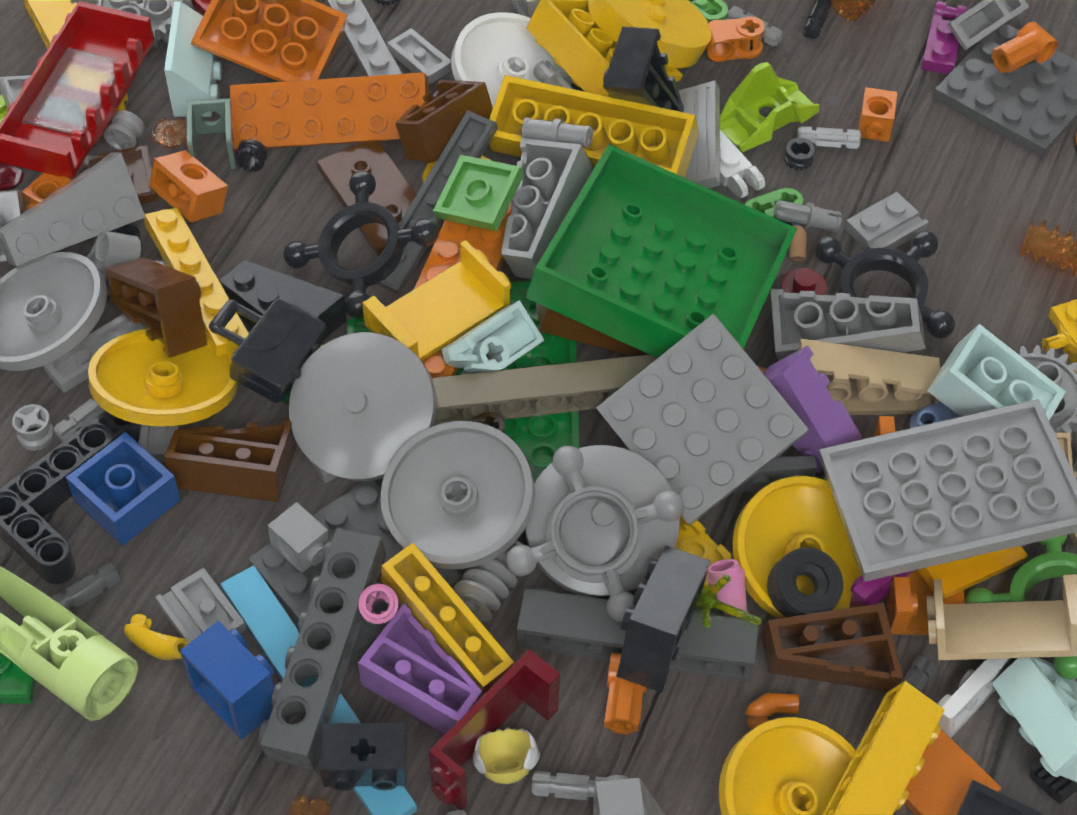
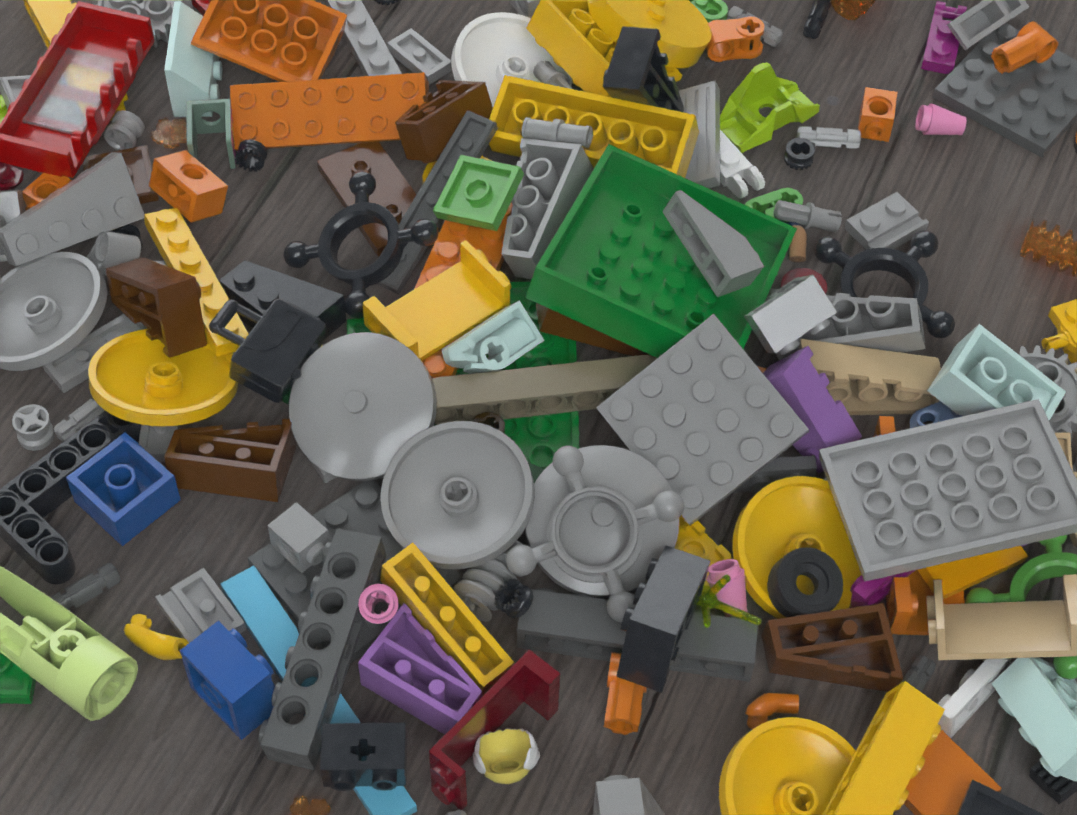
(506, 598): none -> black bush
(564, 785): light grey axle -> none
(715, 247): none -> light grey slope
(790, 313): none -> light grey brick
(939, 121): none -> bright pink cone

